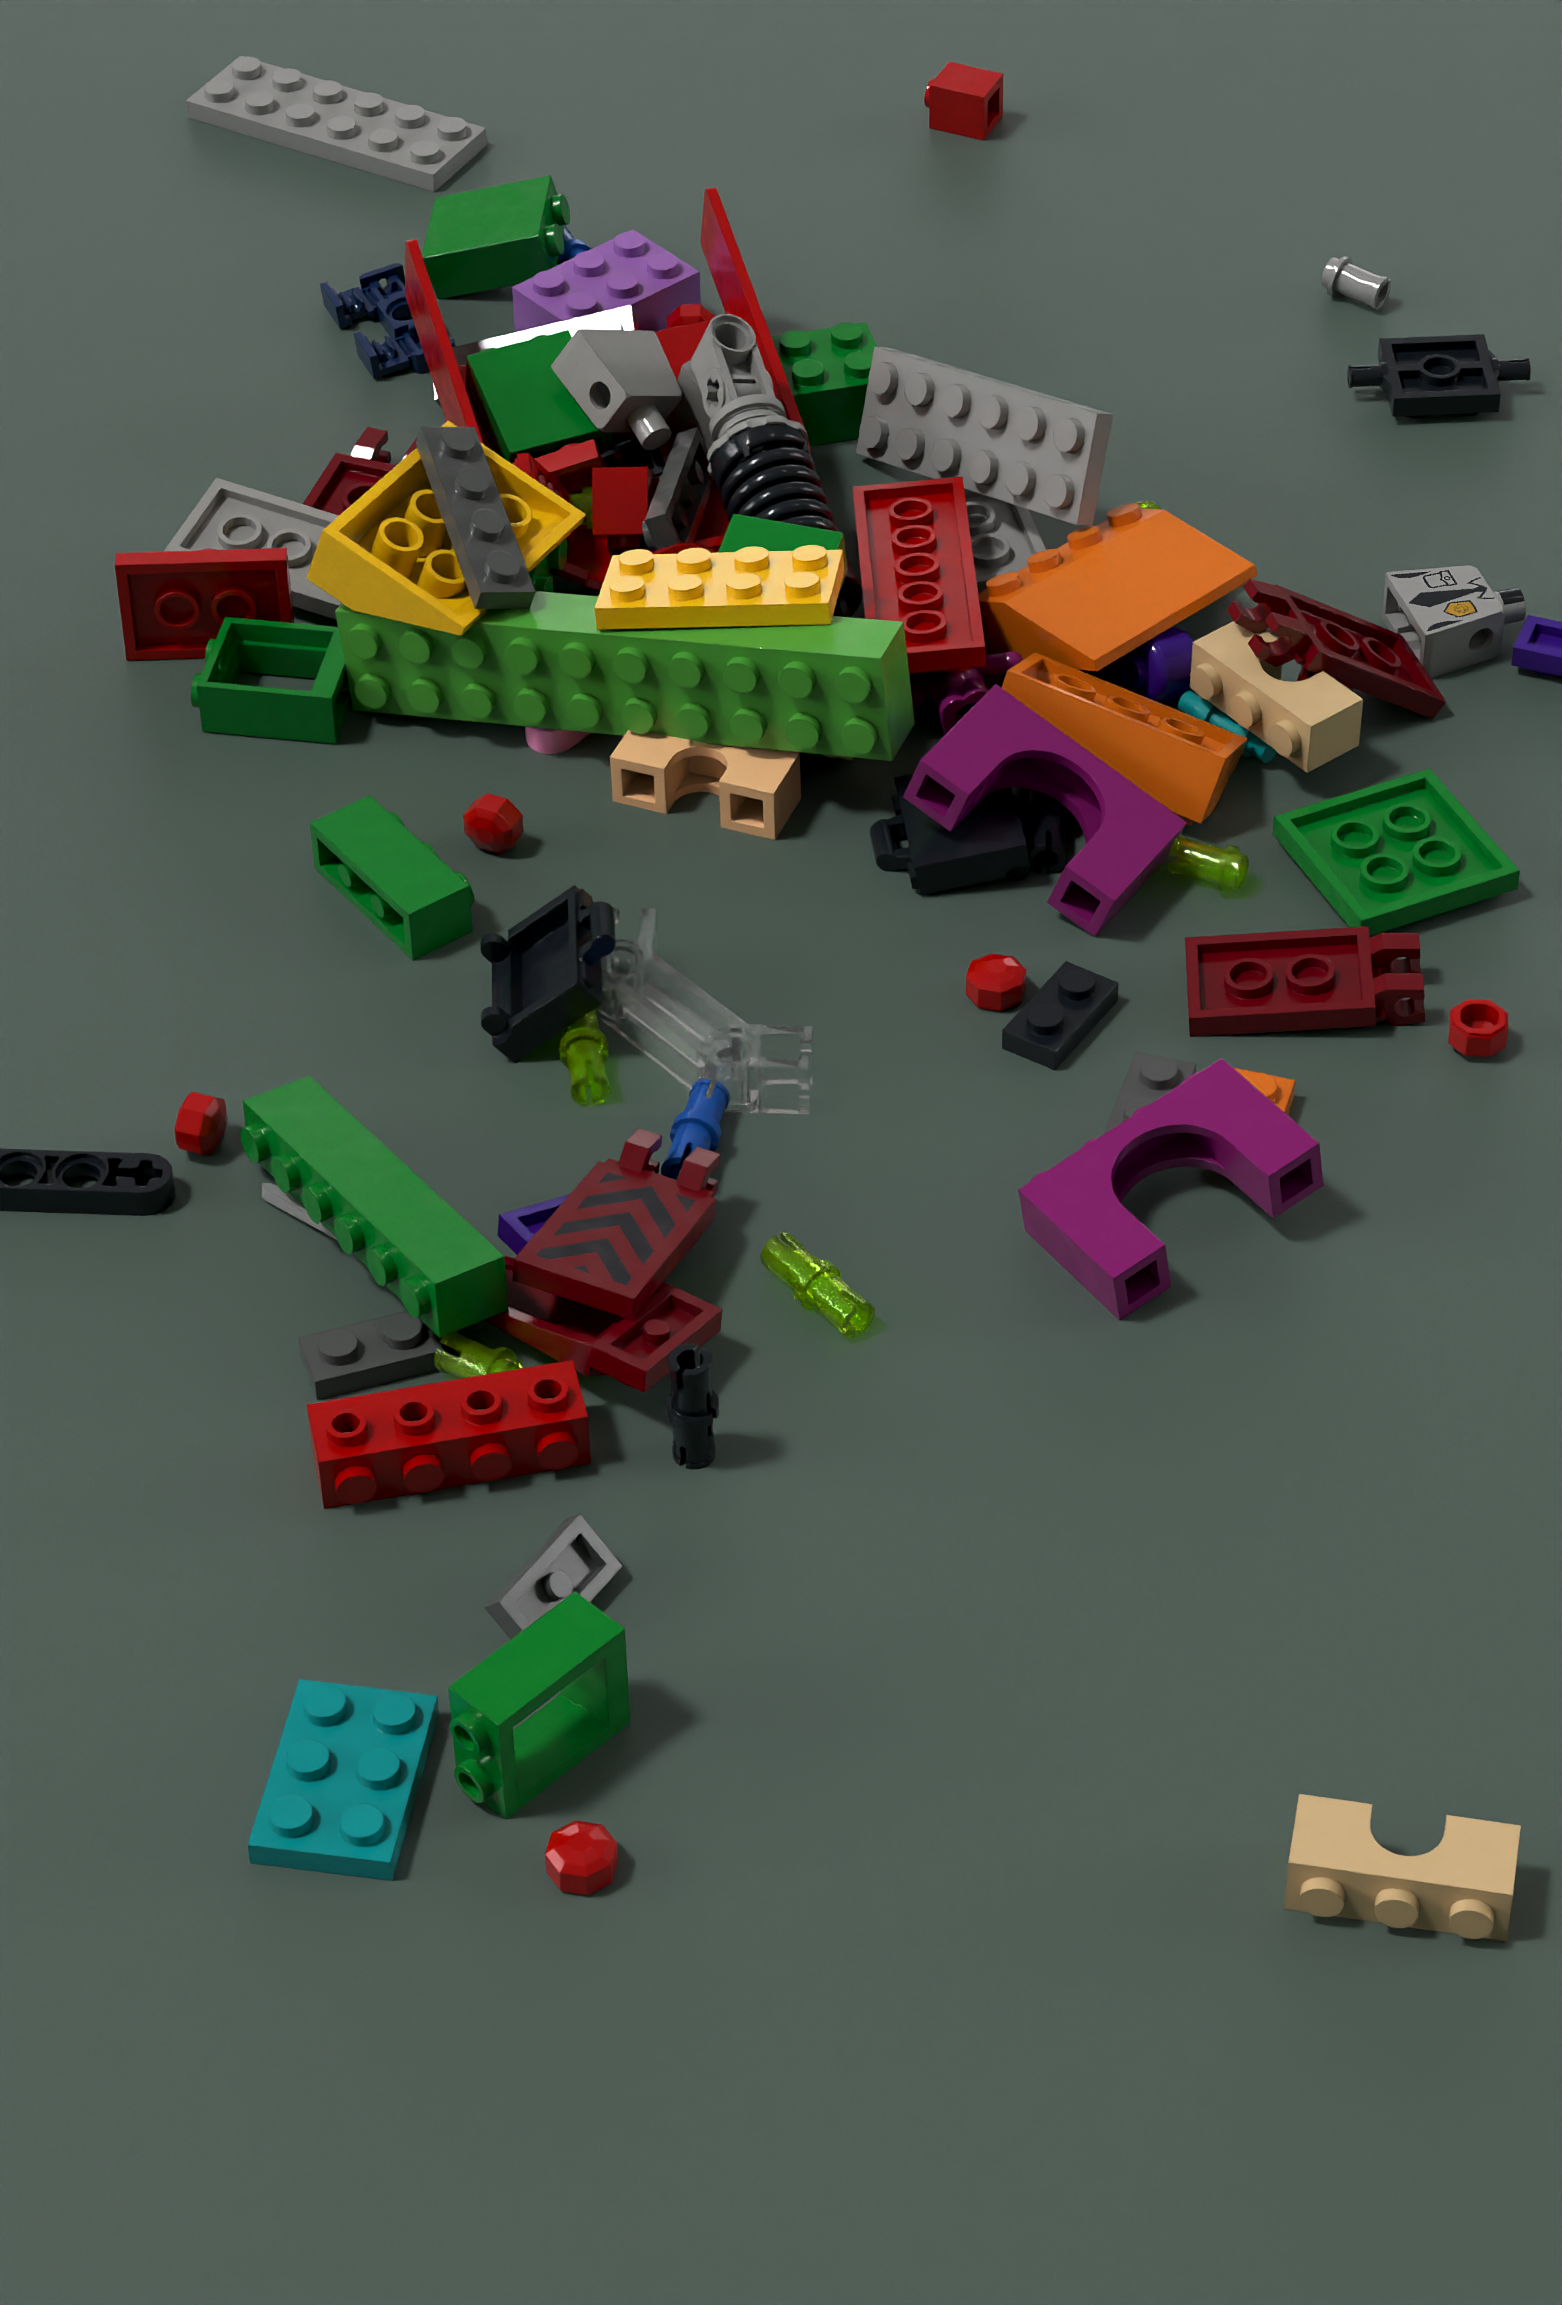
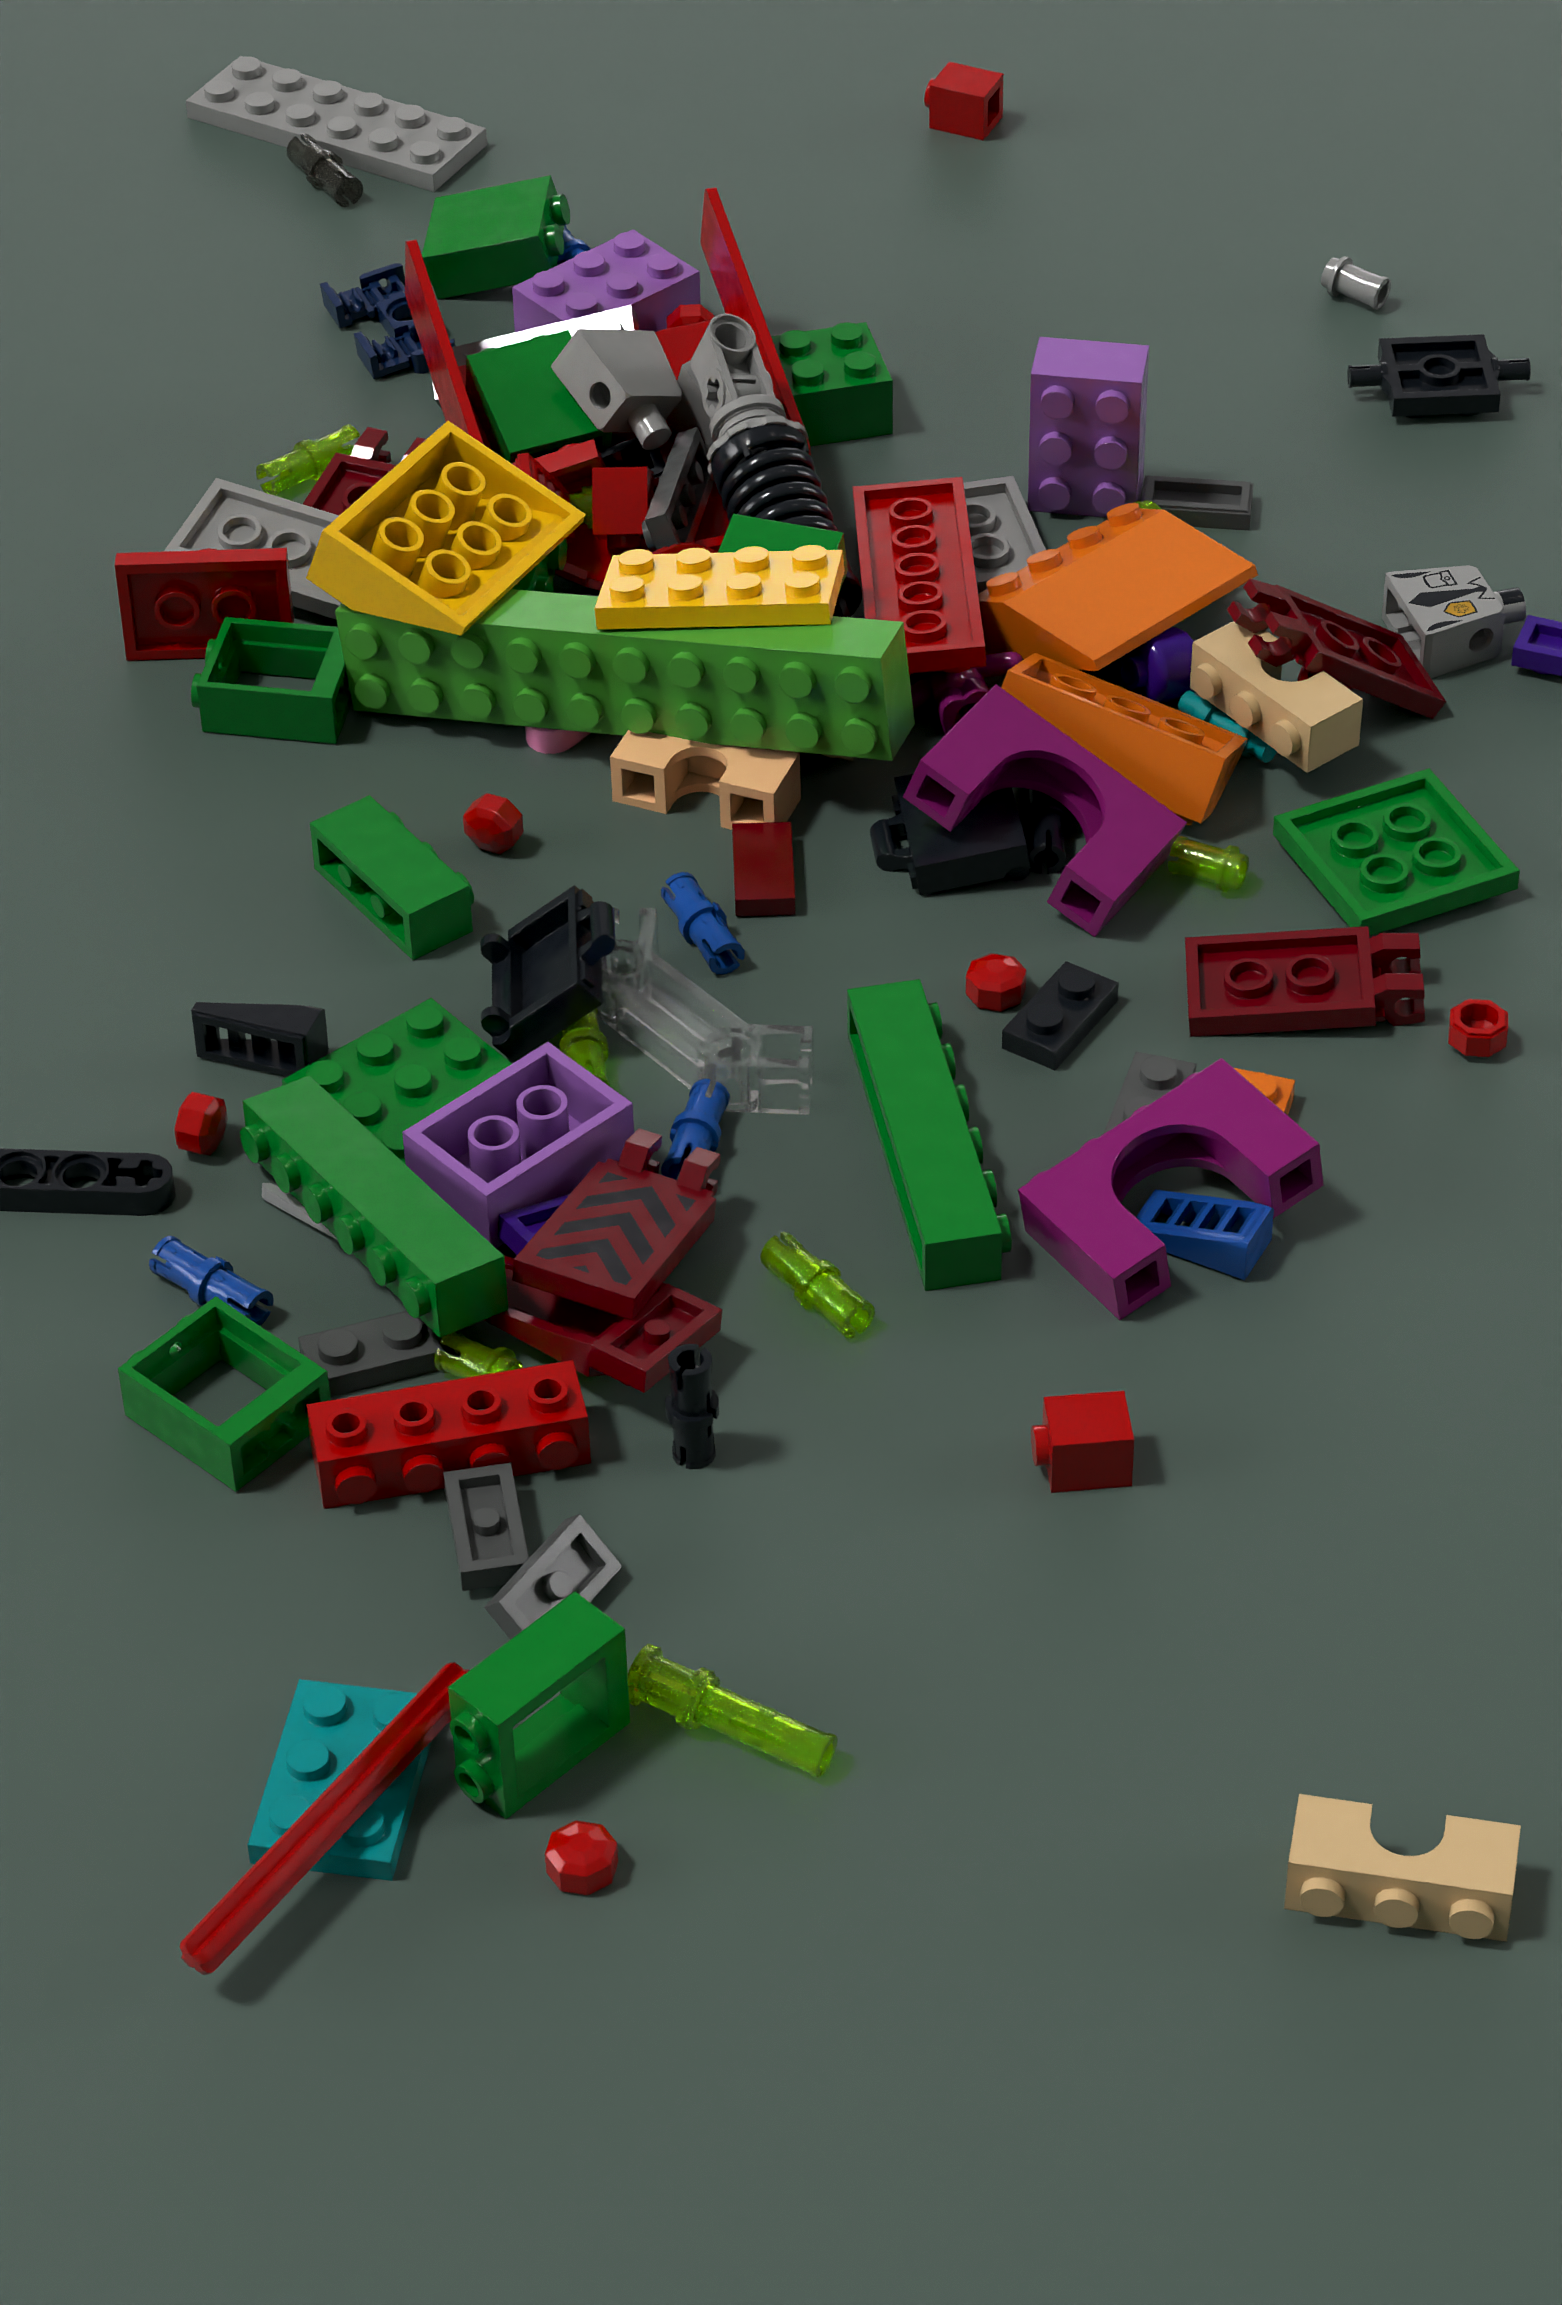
(209, 1278): none -> blue pin
(253, 1435): none -> green window
(296, 1030): none -> black slope
(305, 461): none -> clear neon green pin
(320, 1825): none -> red axle
(324, 170): none -> clear smoke pin
(405, 1070): none -> green plate
(475, 518): dark grey plate -> none
(485, 1525): none -> dark grey plate
(519, 1138): none -> medium lavender brick
(700, 1700): none -> clear neon green pin
(702, 923): none -> blue pin
(763, 869): none -> dark red tile
(926, 1135): none -> green brick
(988, 431): light grey plate -> none
(1085, 1441): none -> red brick
(1086, 426): none -> medium lavender brick
(1202, 501): none -> dark grey tile
(1222, 1231): none -> blue slope

